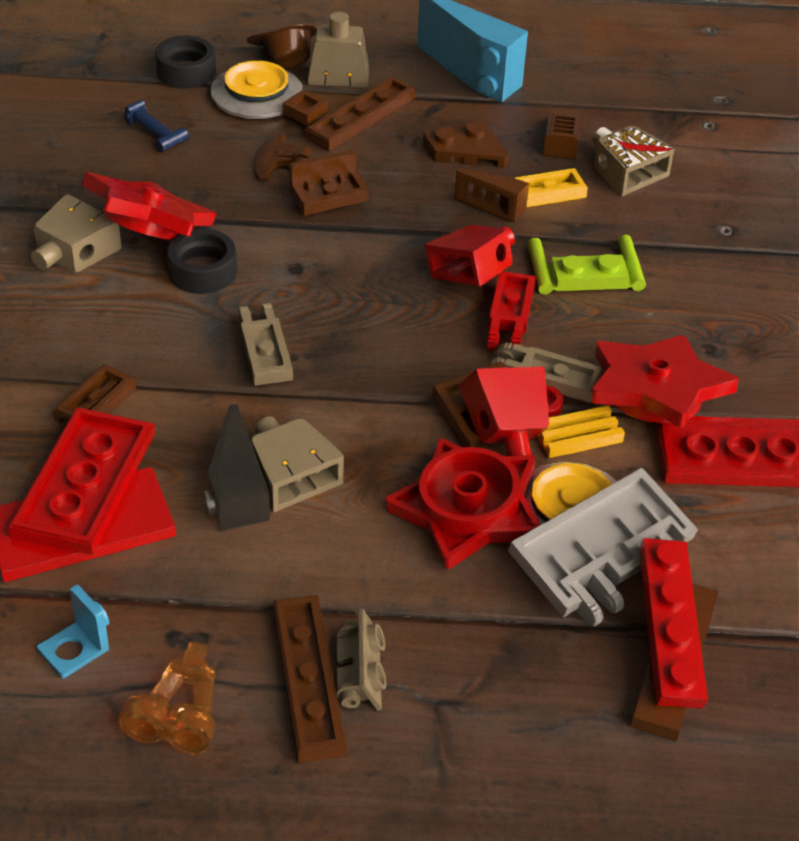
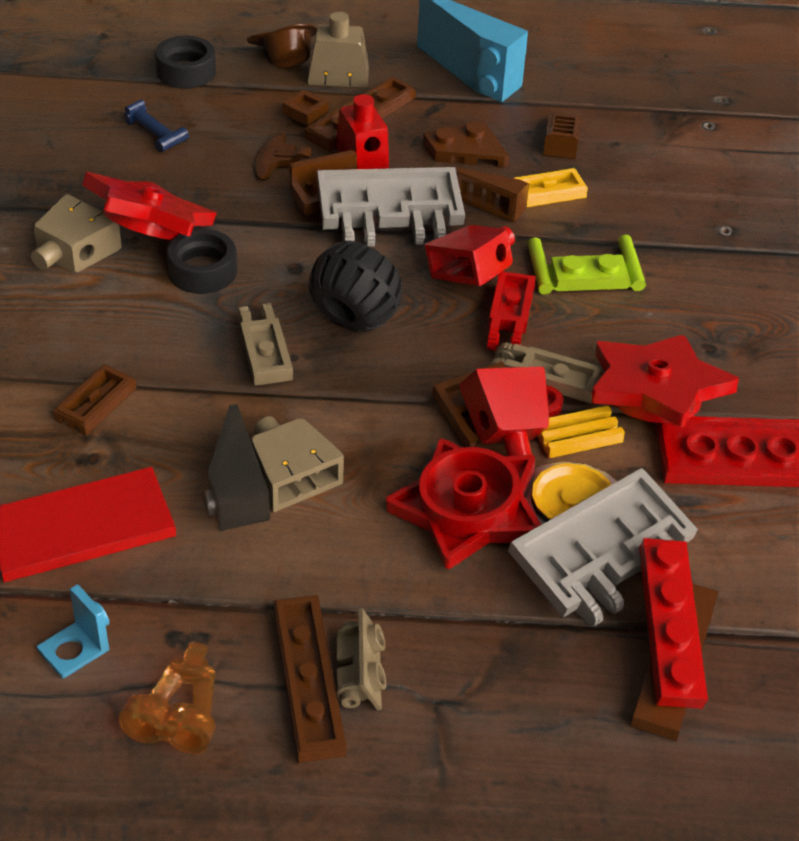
(82, 481): red tile -> none
(254, 89): piece -> none
(355, 286): none -> black wheel
(364, 132): none -> red torso
(392, 197): none -> light grey hinge
(631, 158): dark tan torso -> none

